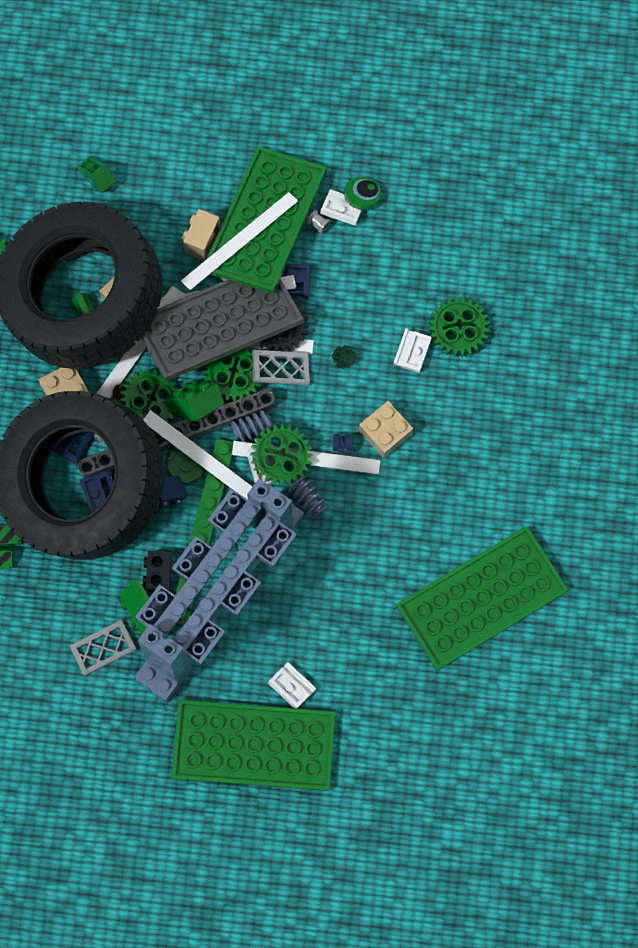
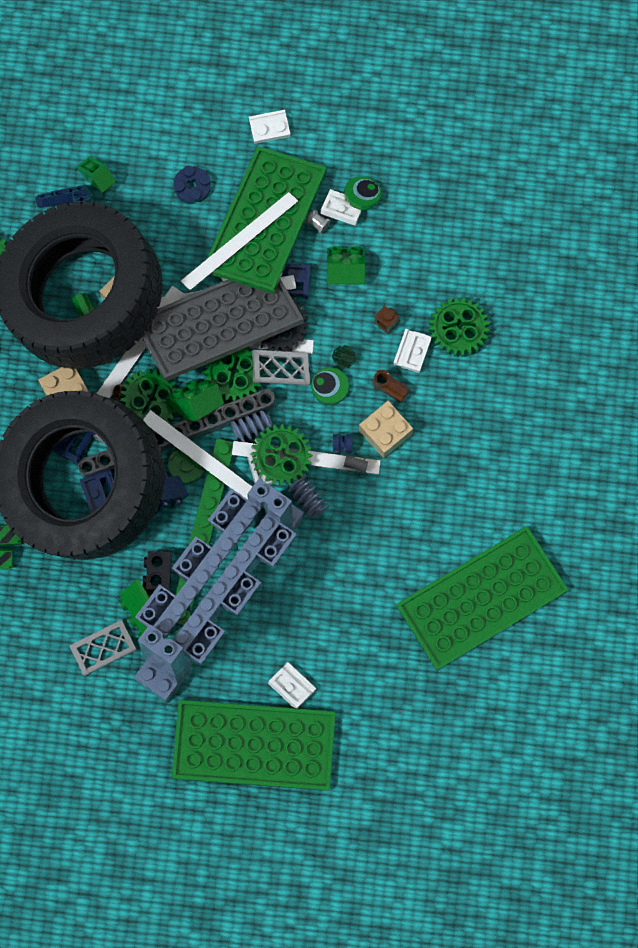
(72, 194): none -> dark blue beam
(194, 194): none -> dark blue plate
(201, 235): tan brick -> none
(269, 126): none -> white plate
(330, 386): none -> tile
(346, 265): none -> green slope
(355, 463): none -> dark grey pin
(387, 319): none -> reddish brown brick
(392, 386): none -> reddish brown piece

